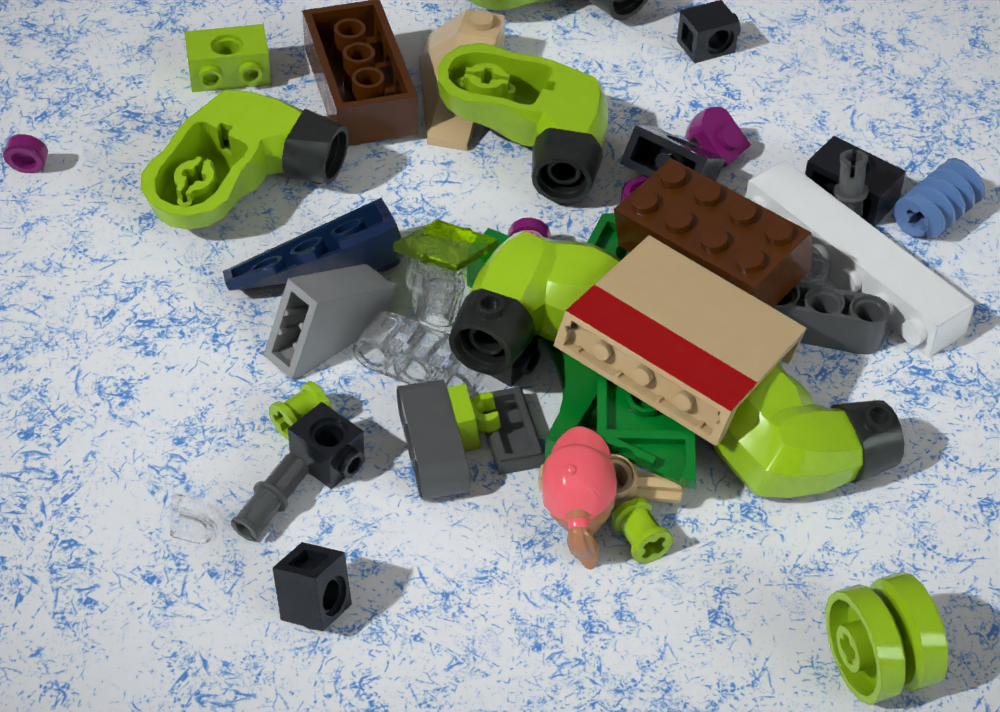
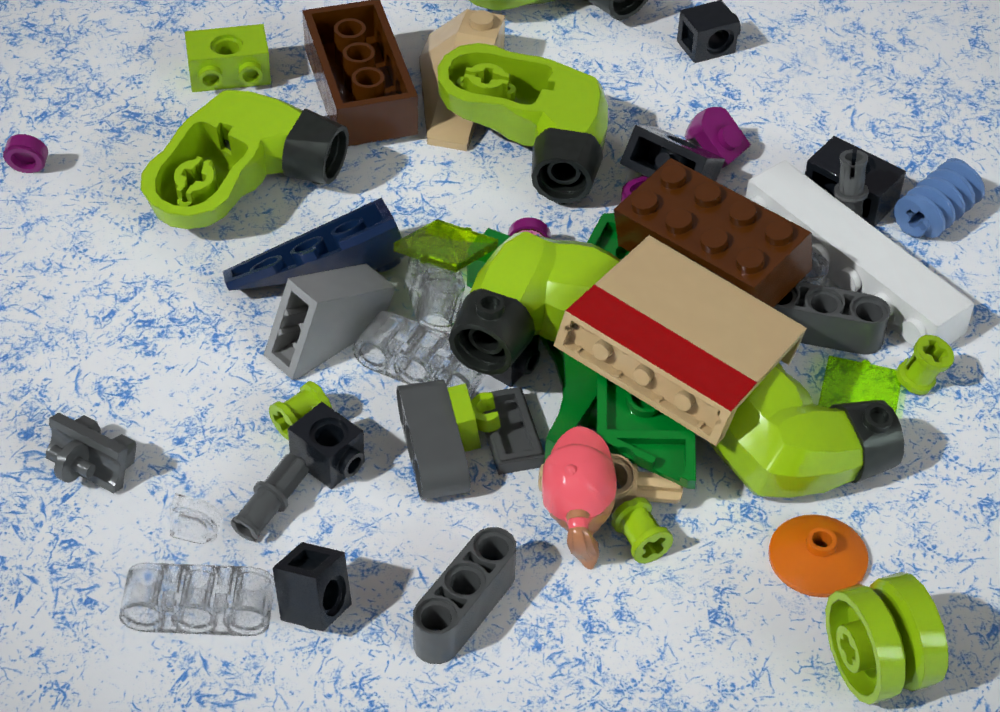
(83, 451): none -> dark grey hips
(197, 599): none -> clear beam
(483, 572): none -> dark grey beam
(813, 568): none -> orange dish
(857, 382): none -> clear neon green piece
(928, 360): none -> lime bush

